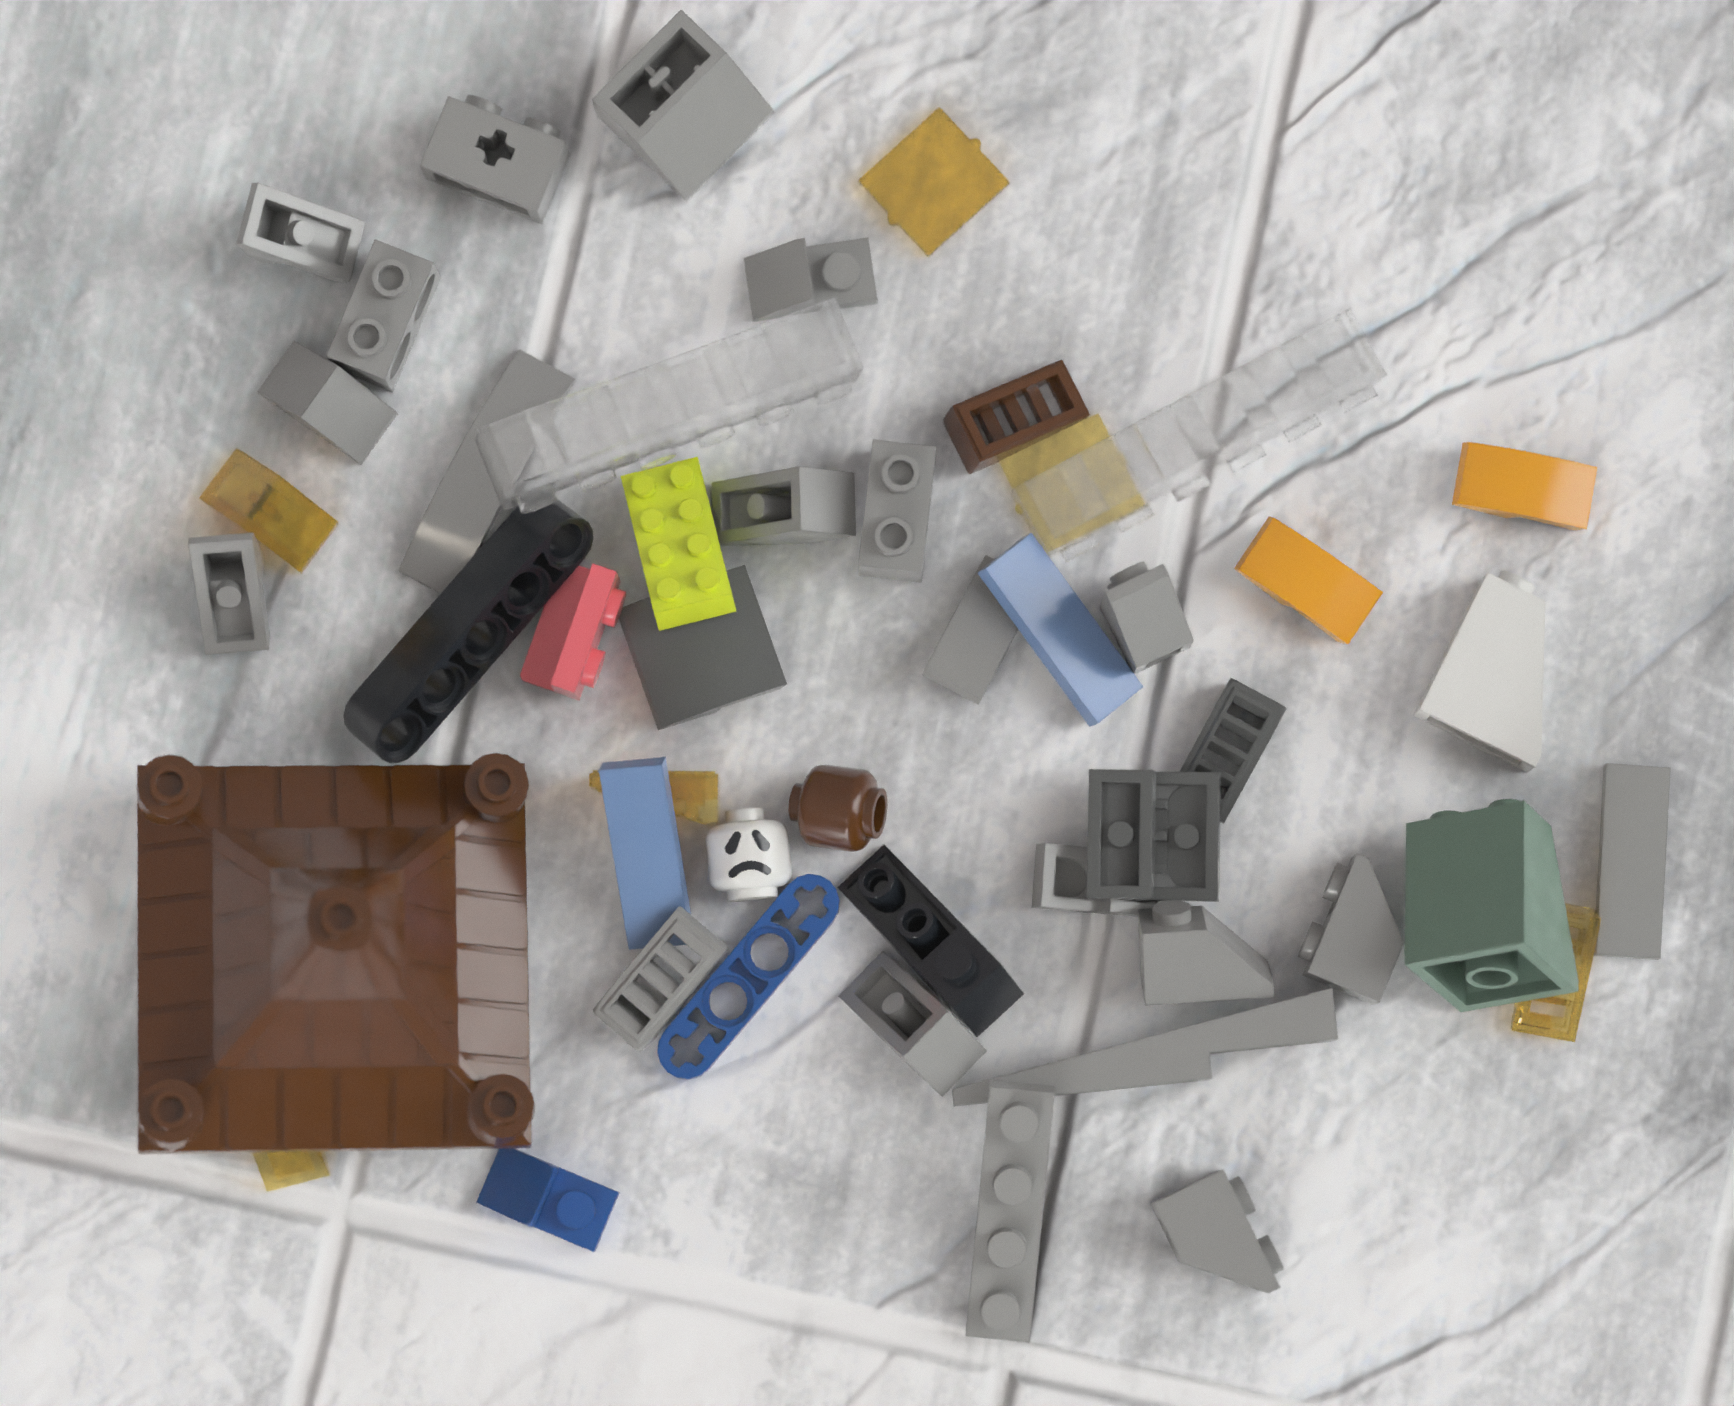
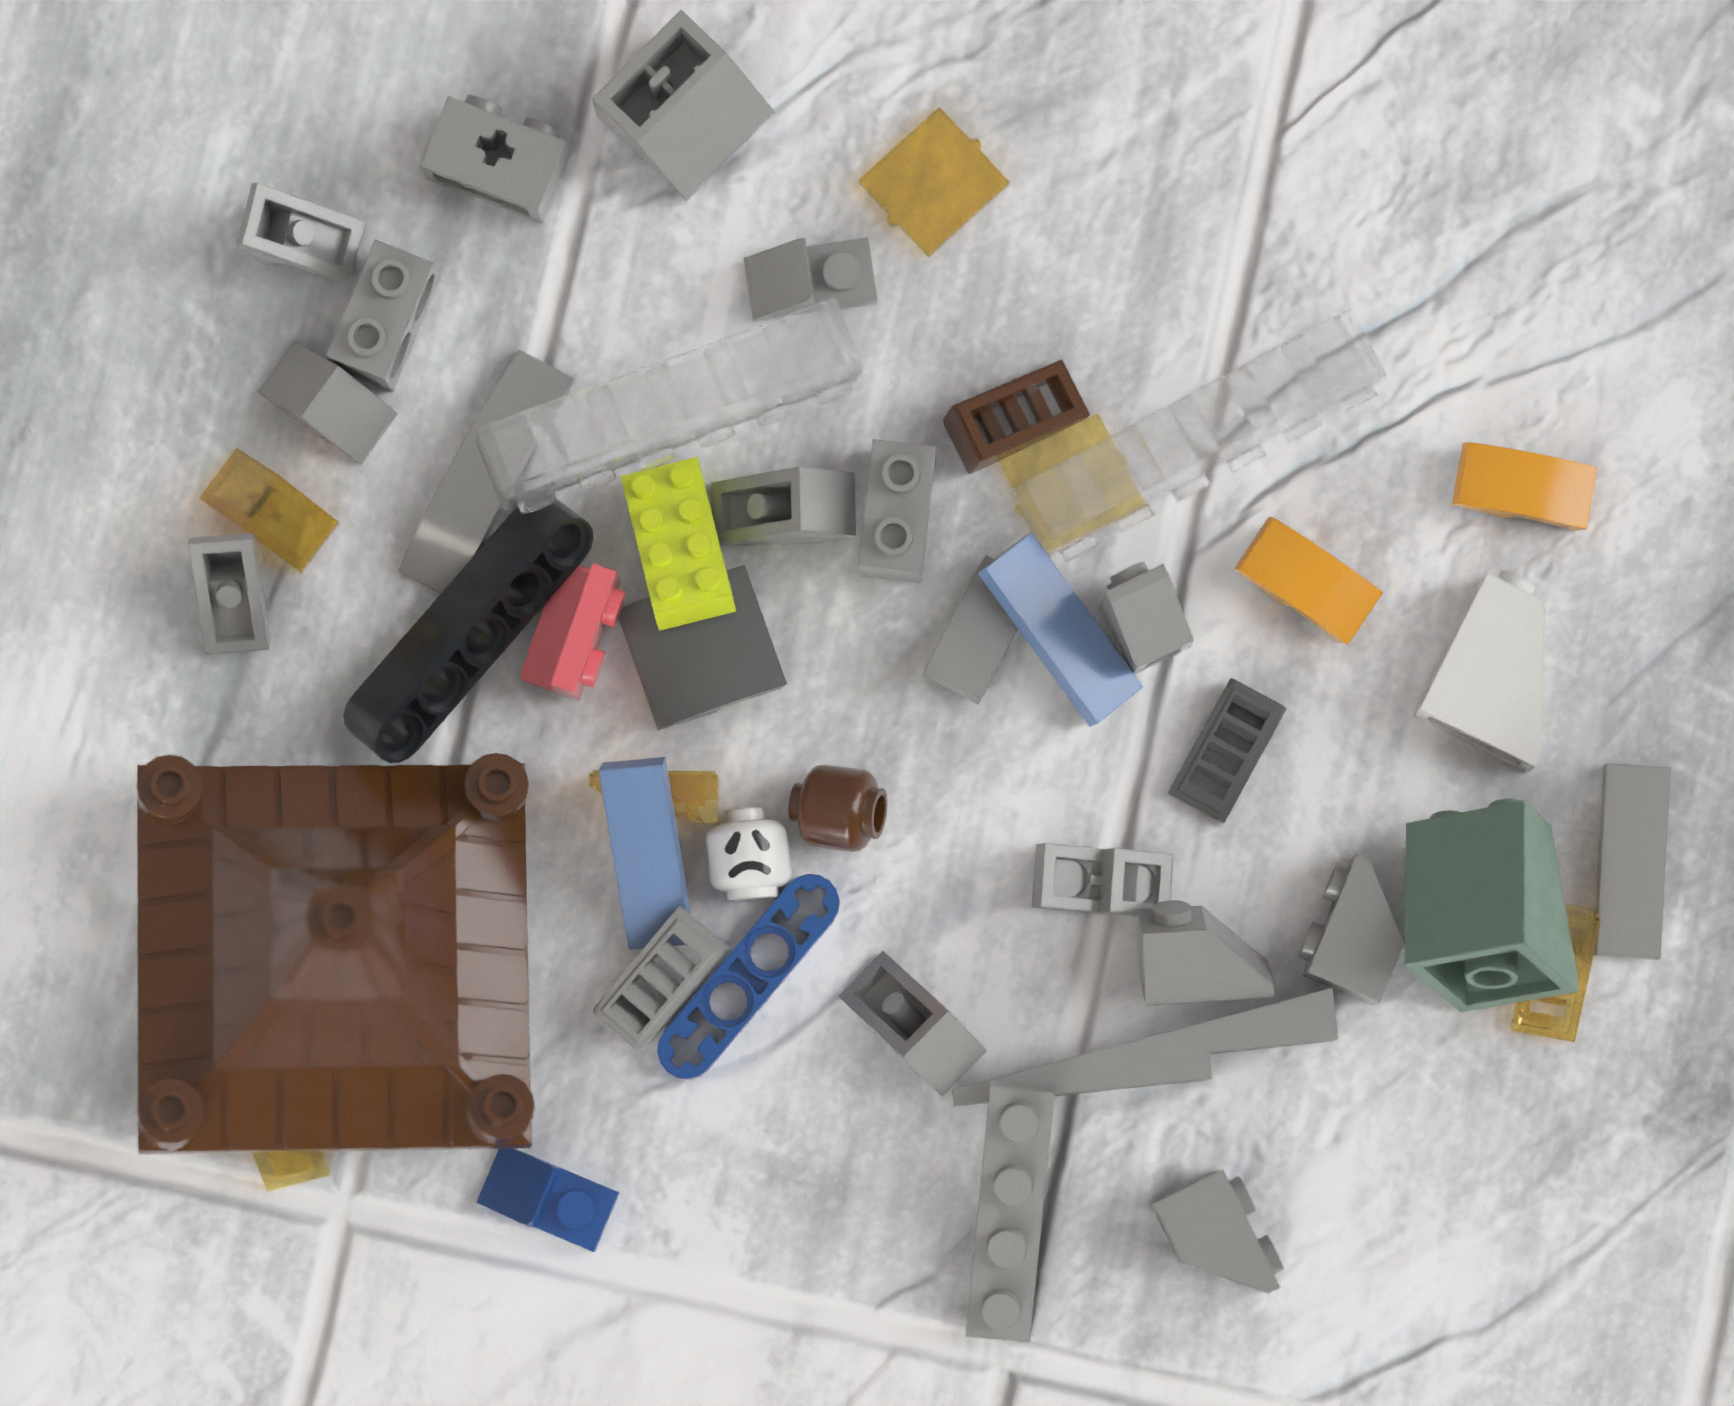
(931, 940): black slope -> none
(1153, 835): dark grey slope -> none

